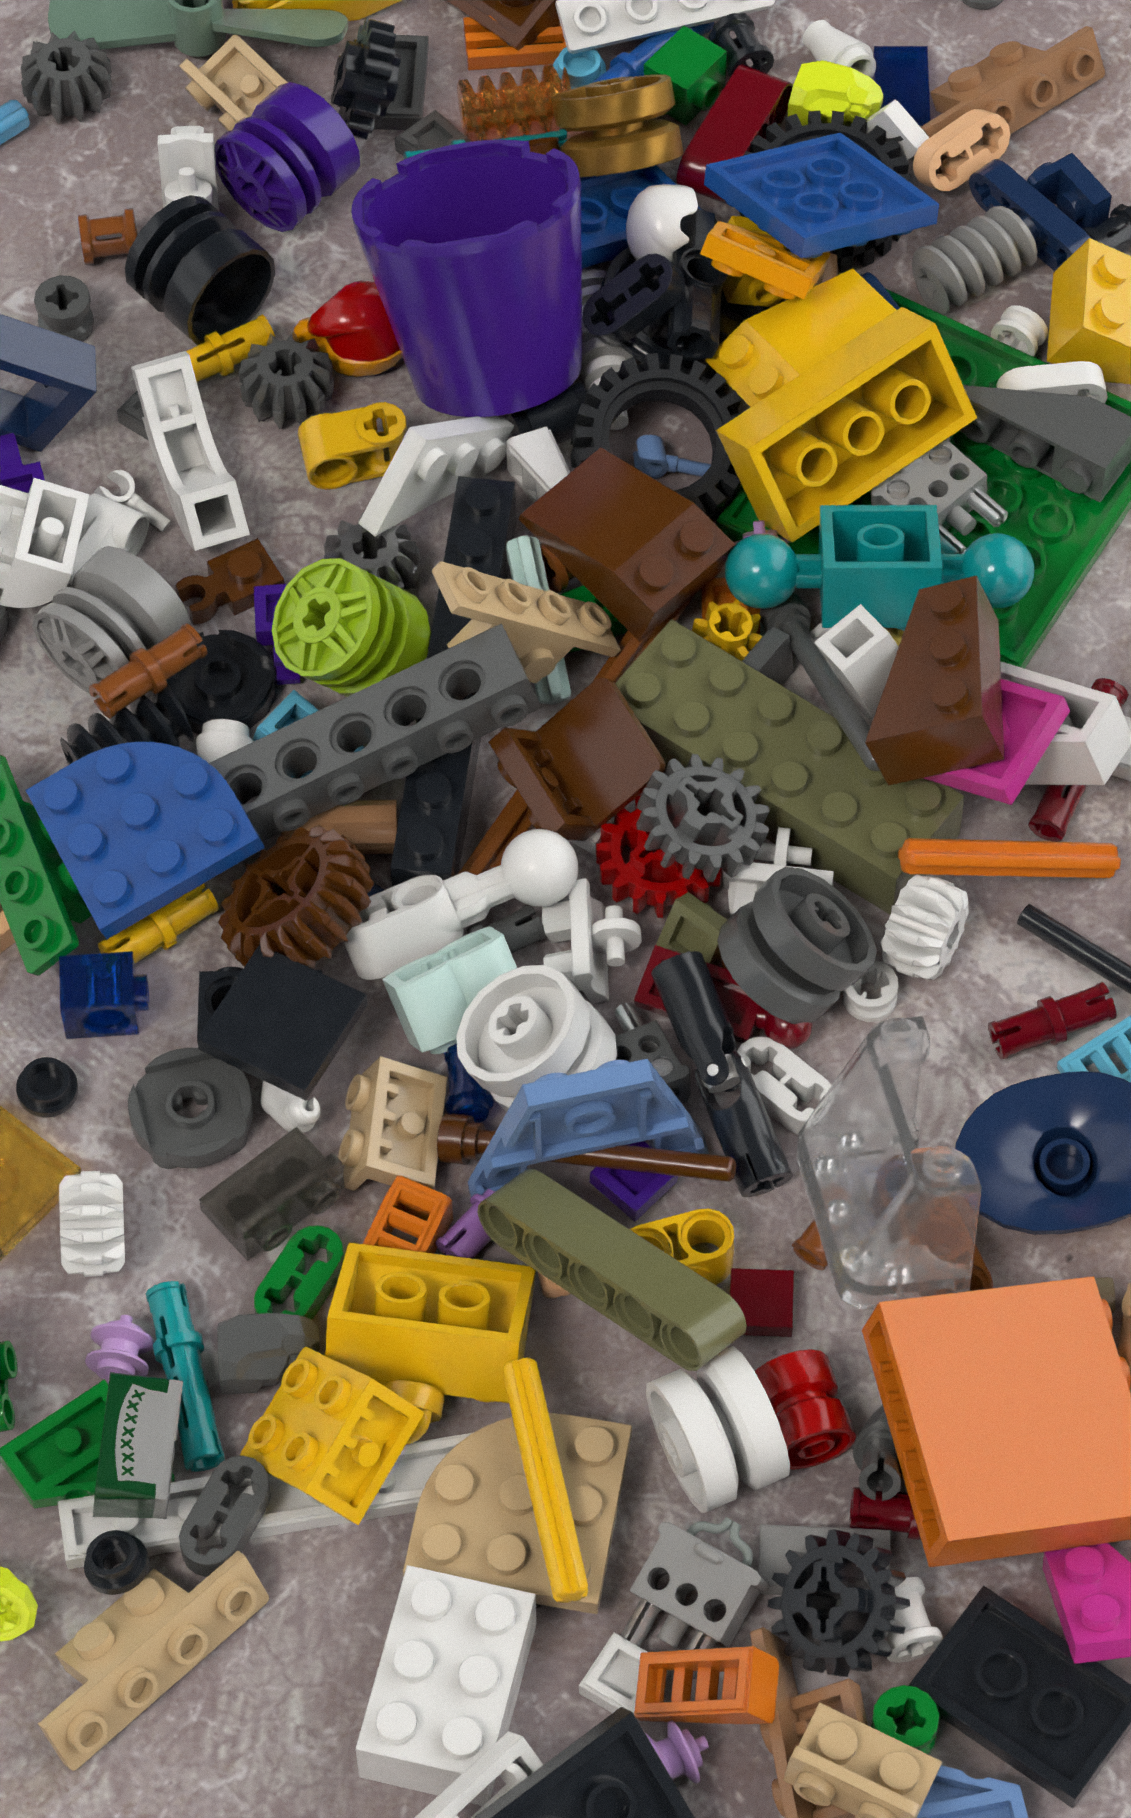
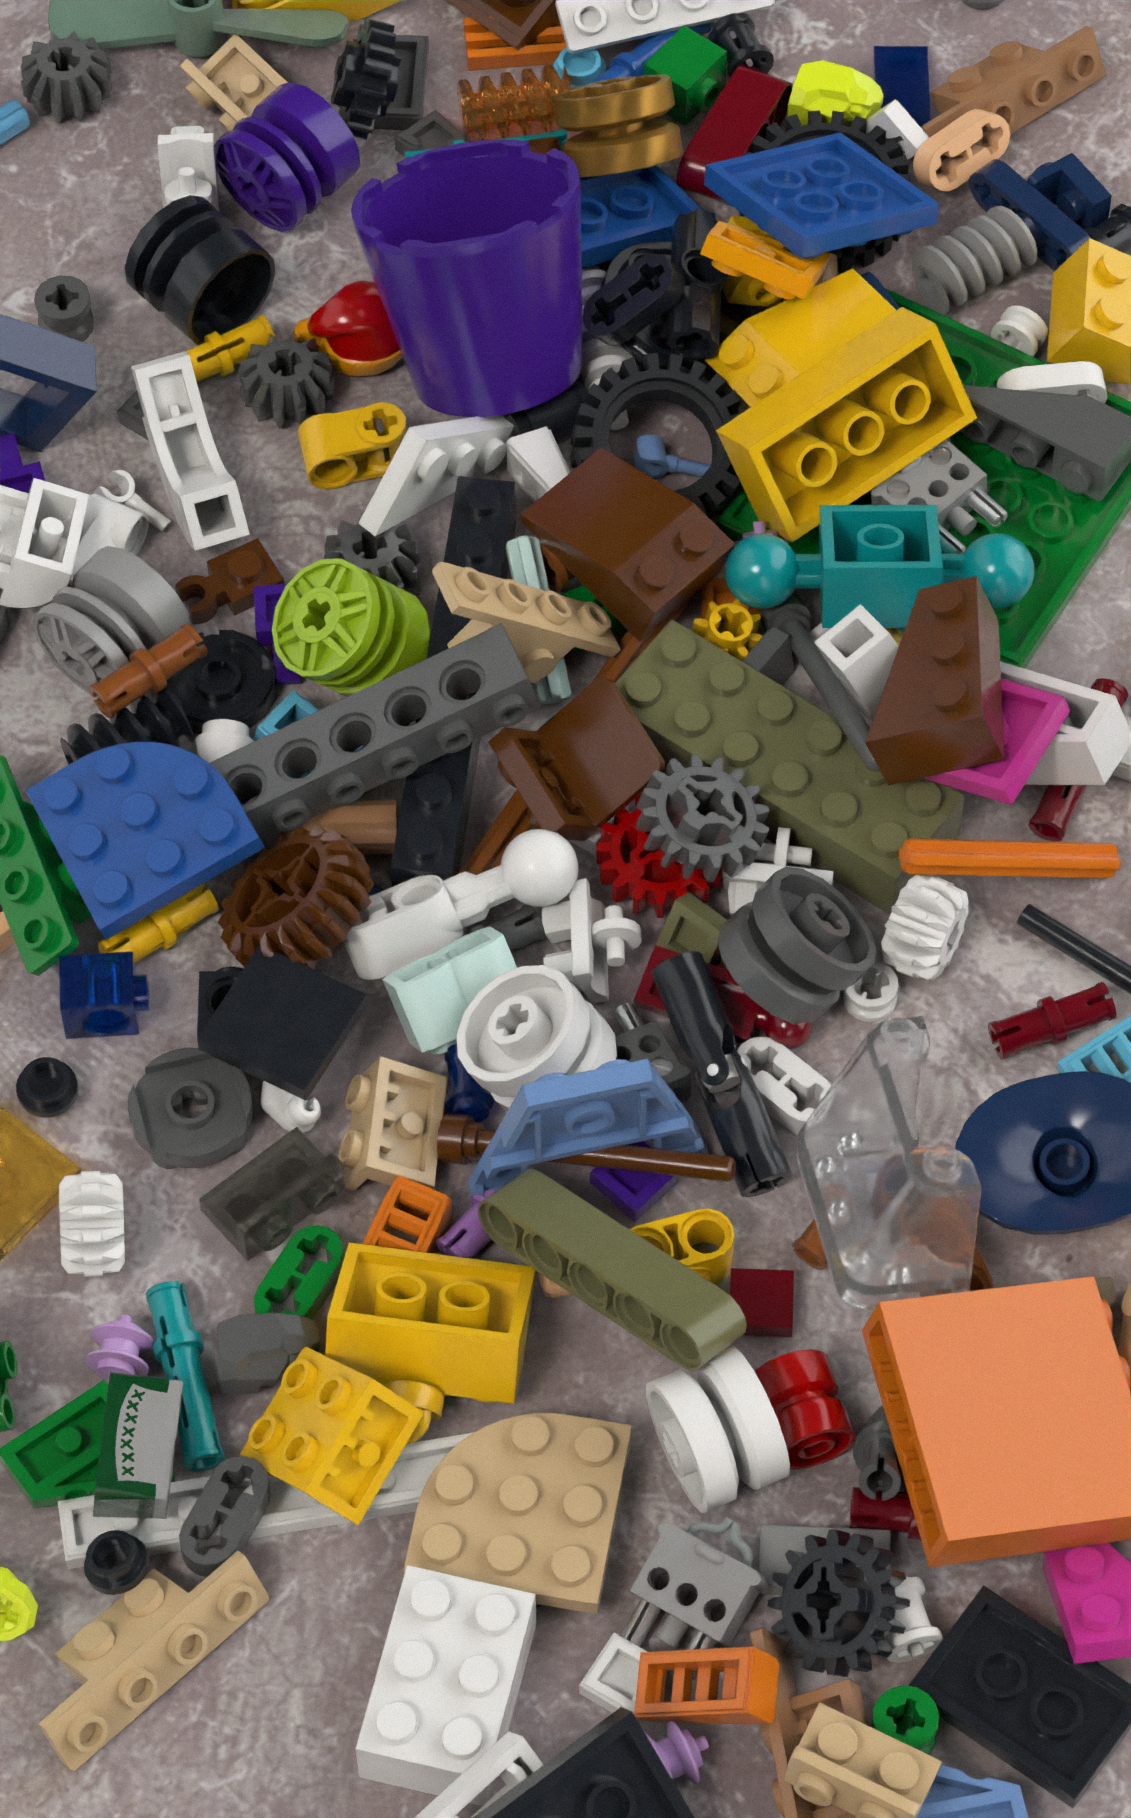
(91, 228): dark orange bush -> none
(545, 1480): yellow axle -> none
(656, 219): white hair -> none
(838, 47): white cone -> none

